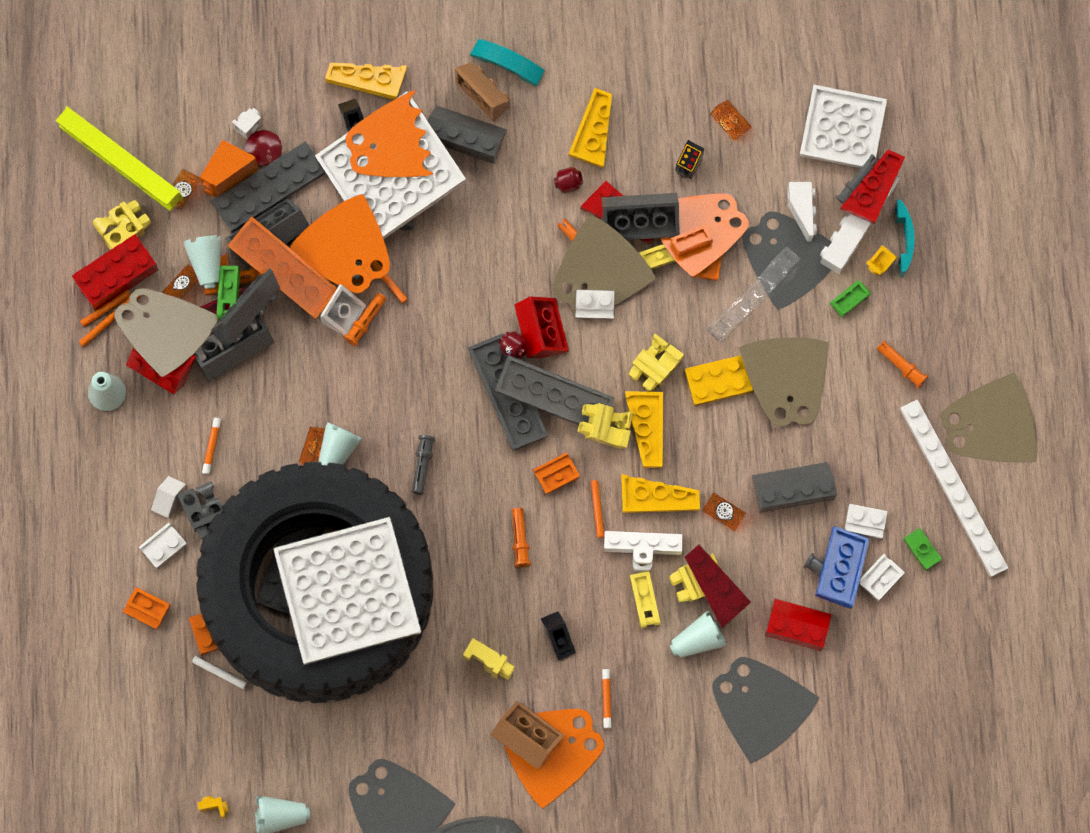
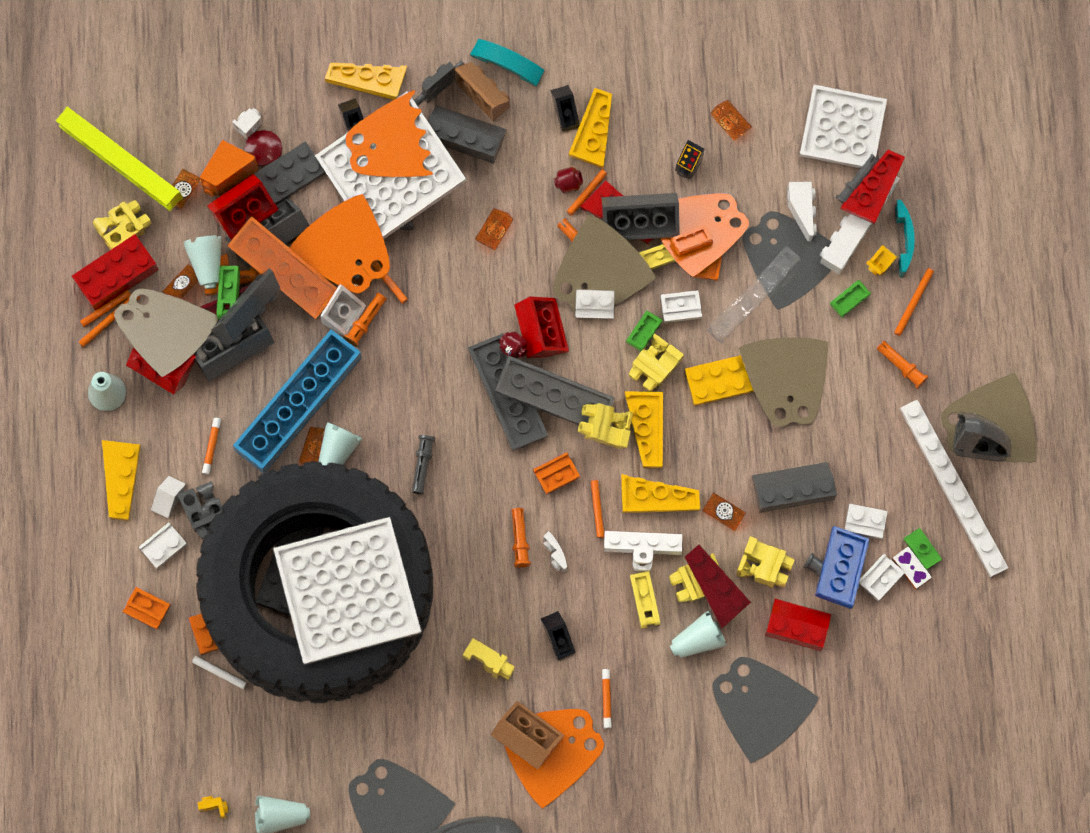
(120, 476): none -> yellow wing
(240, 203): none -> red slope
(297, 401): none -> dark azure brick
(438, 82): none -> dark grey plate
(494, 228): none -> clear orange slope
(557, 557): none -> white slope
(565, 108): none -> black slope
(585, 194): none -> orange bar
(644, 331): none -> bright green plate
(681, 306): none -> white plate
(770, 562): none -> light yellow hips
(913, 569): none -> white tile
(914, 301): none -> orange bar
(978, 430): none -> dark grey panel

